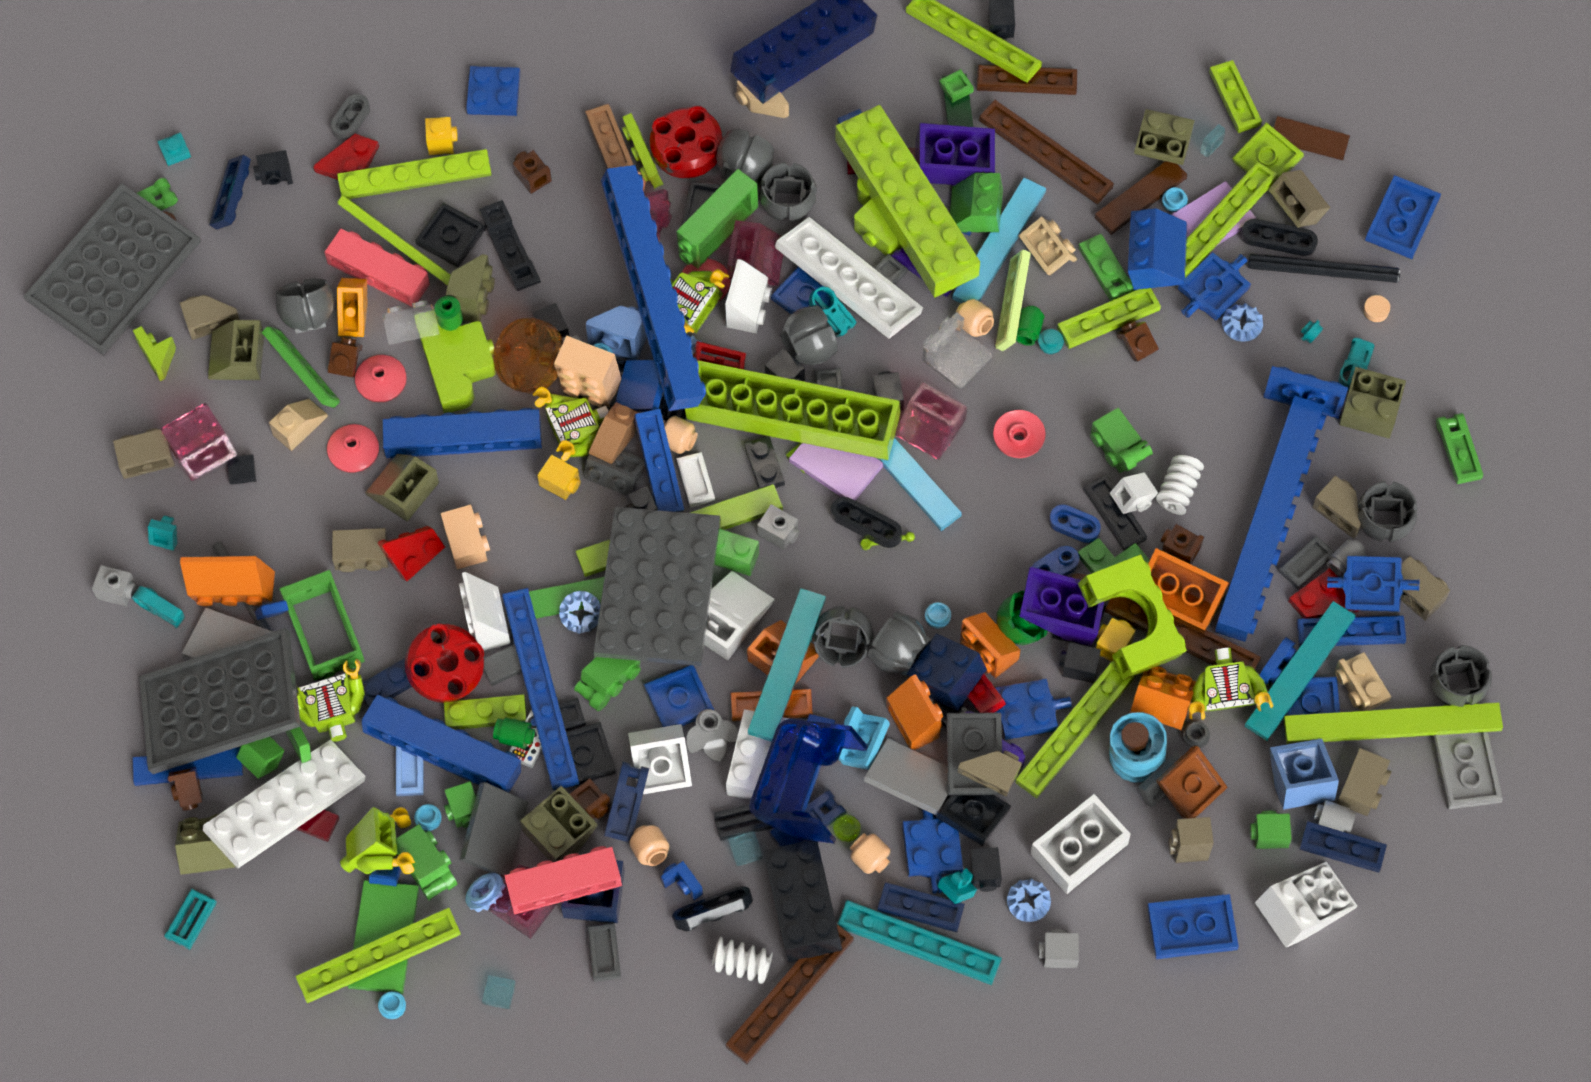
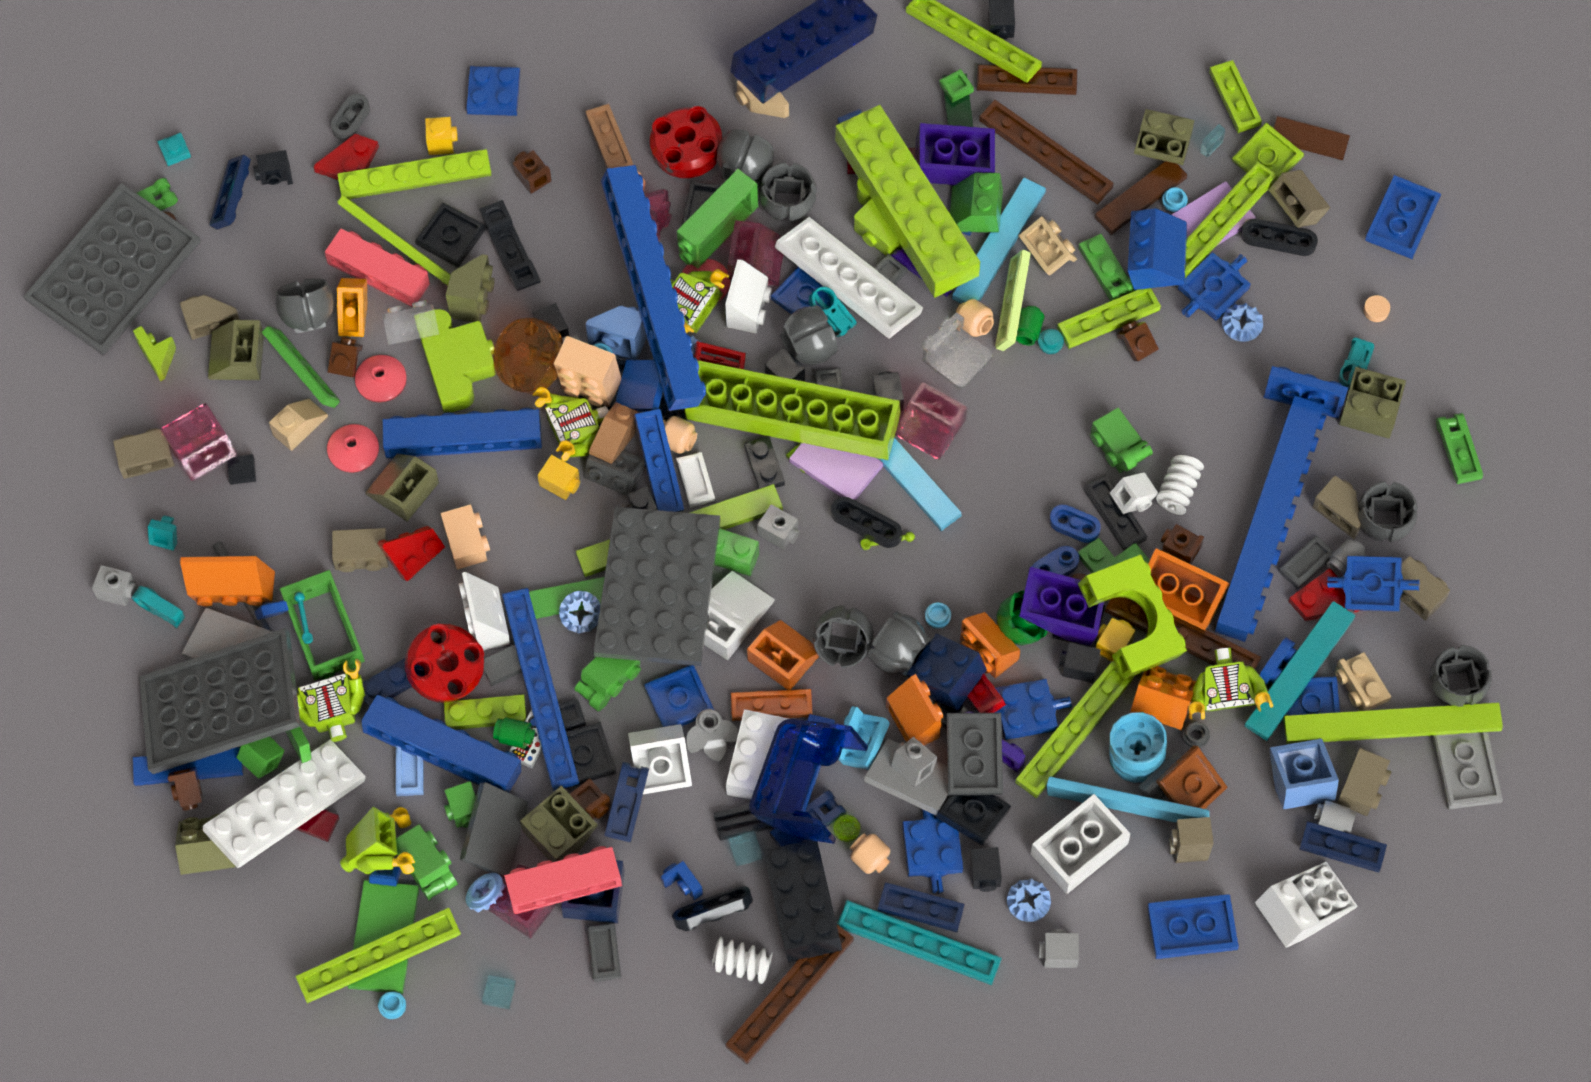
(188, 943): teal tile -> none
(306, 637): none -> teal hinge
(428, 817): medium azure plate -> none
(448, 313): green brick -> none
(641, 151): lime plate -> none
(649, 845): light nougat head -> none
(786, 664): teal tile -> none
(913, 761): none -> light grey brick
(958, 886): teal tile -> none
(993, 770): dark tan slope -> none
(1023, 424): coral dish -> none
(1123, 801): none -> medium azure tile
(1135, 736): reddish brown tile -> none
(1271, 830): bright green brick -> none
(1311, 331): teal plate -> none
(1324, 268): black axle -> none
(1362, 631): blue tile -> none

